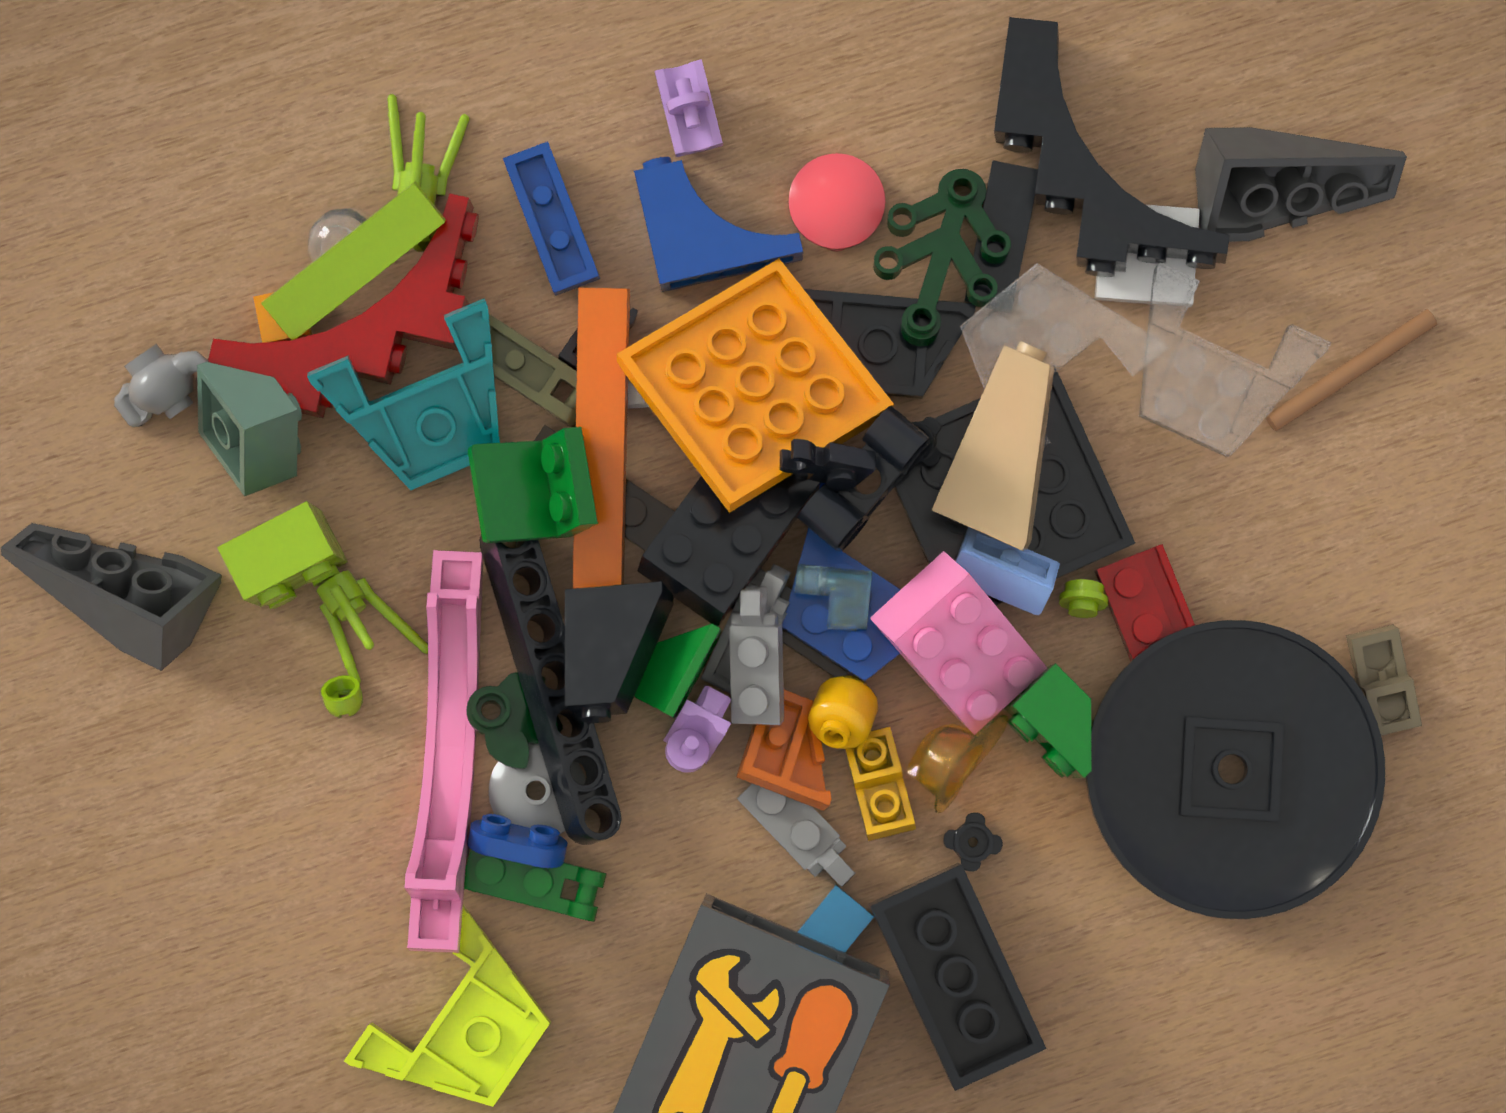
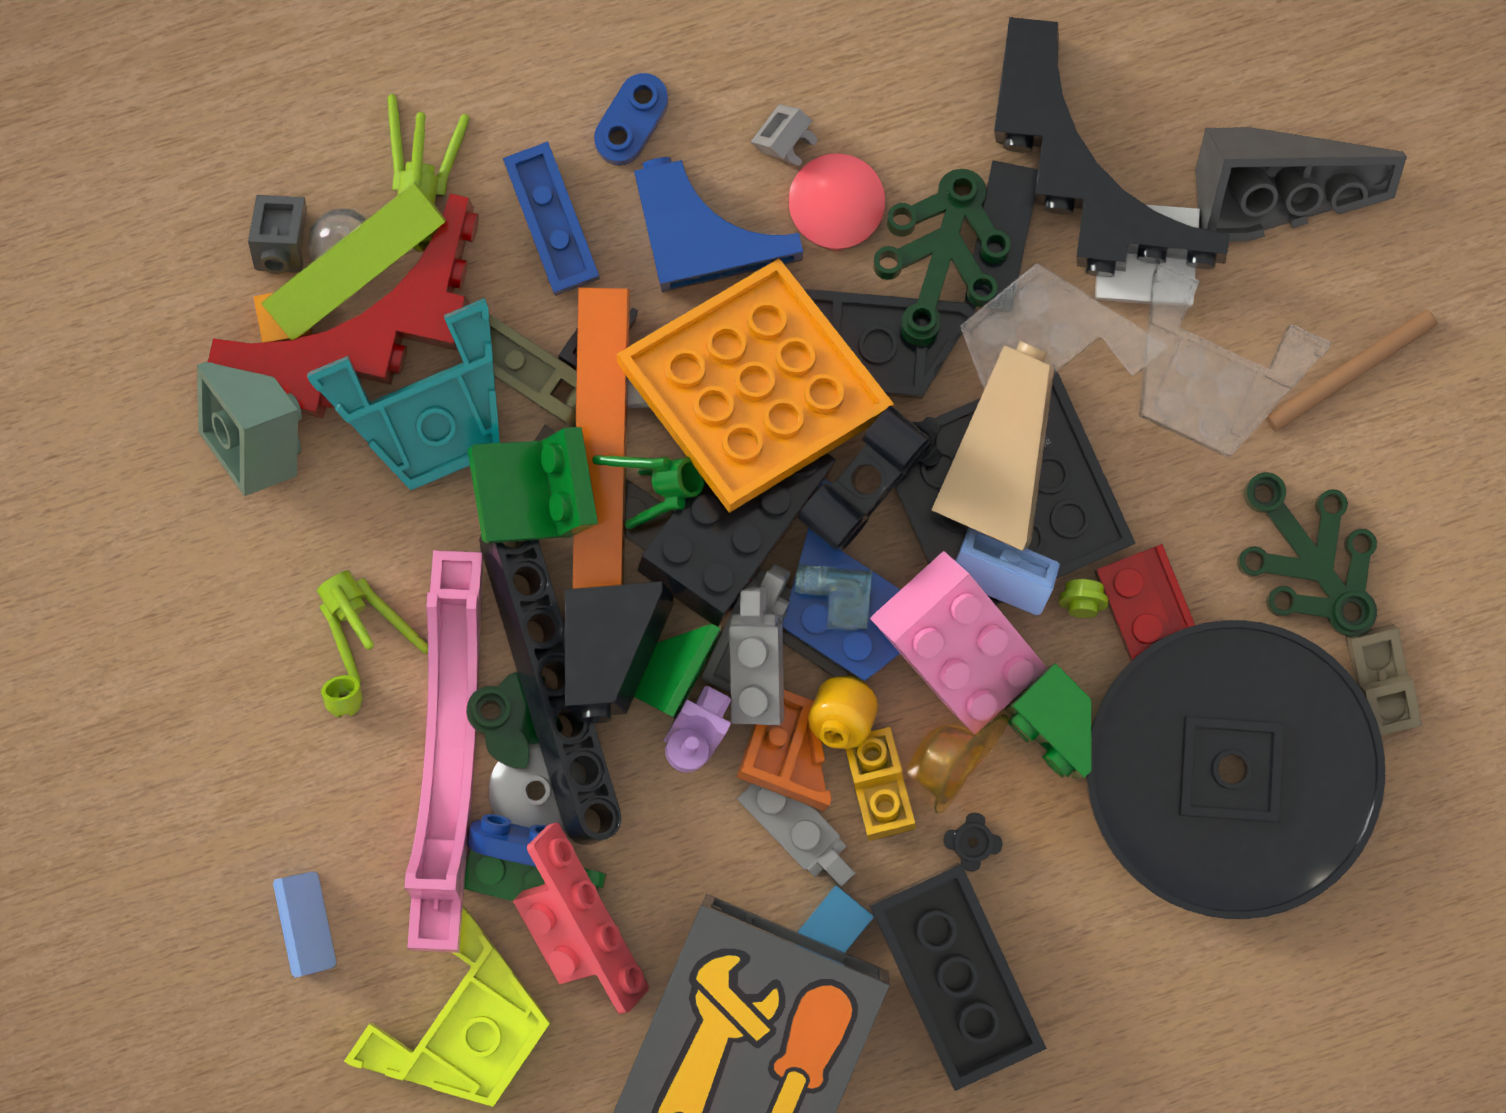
(129, 598): dark grey wedge -> none
(157, 385): light grey piece -> none
(277, 233): none -> dark grey bracket
(283, 556): lime brick -> none
(304, 923): none -> light blue slope
(574, 923): none -> coral bracket
(631, 117): none -> blue plate
(670, 478): none -> green plant
(688, 108): lavender hips -> none
(782, 132): none -> light grey tile
(835, 464): black plate -> none
(1314, 561): none -> dark green plant

